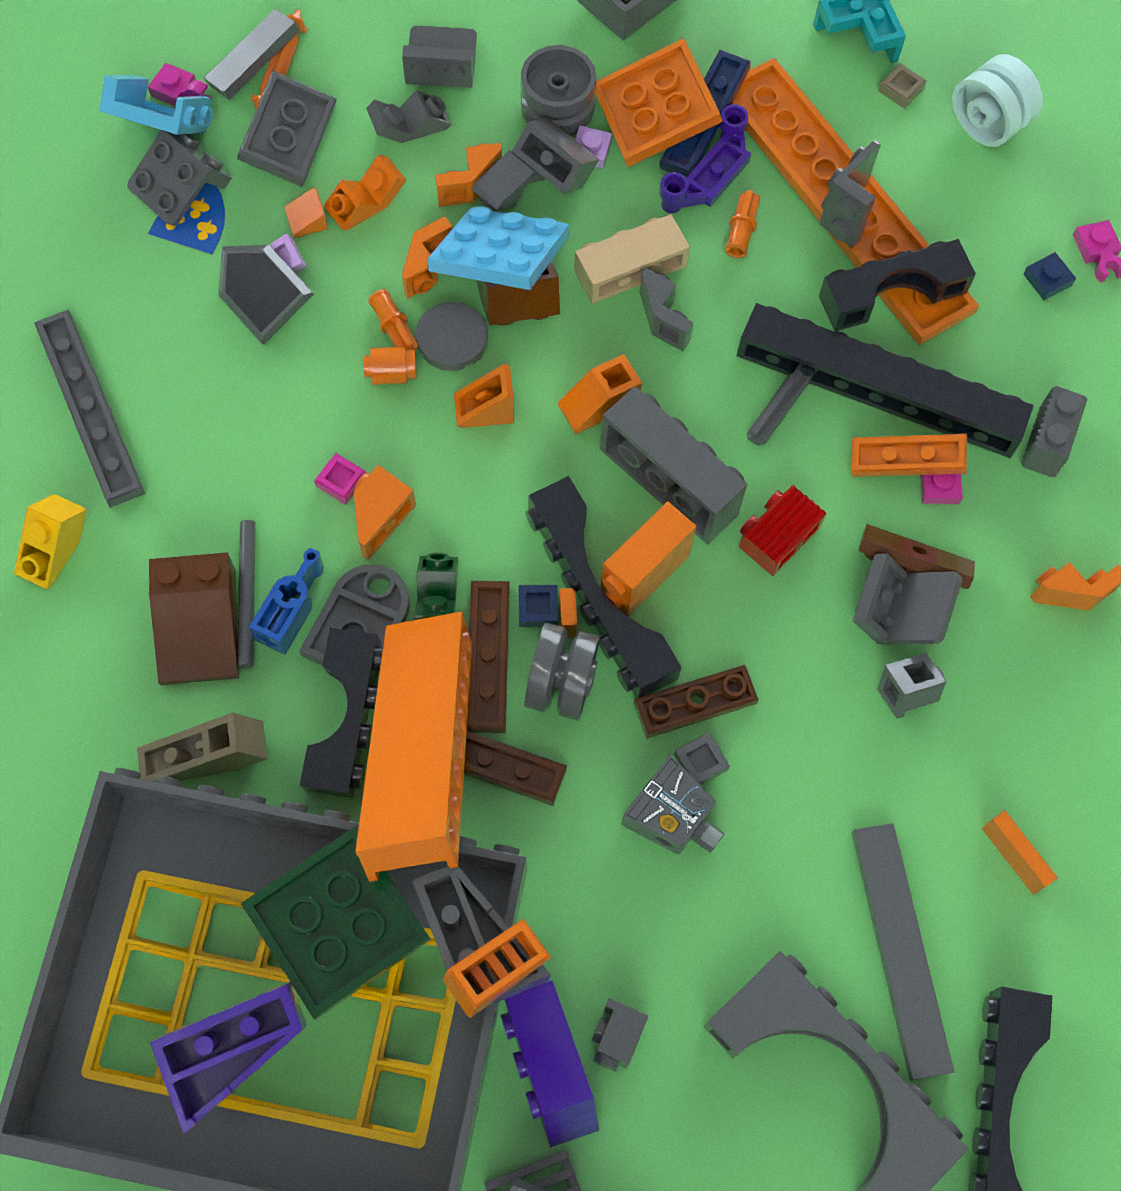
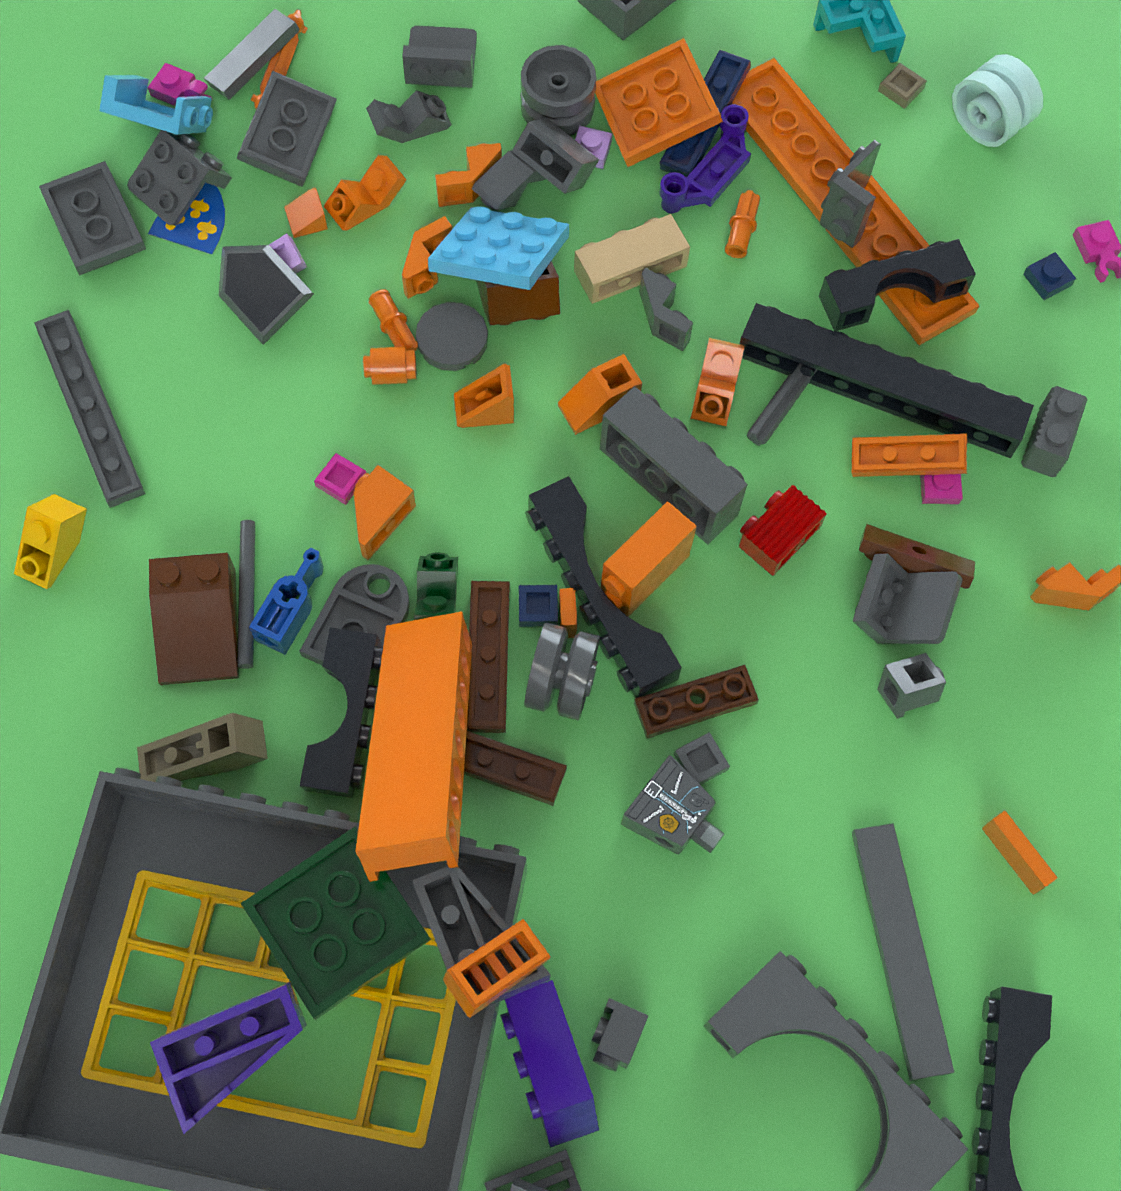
(92, 218): none -> dark grey plate
(717, 382): none -> orange slope

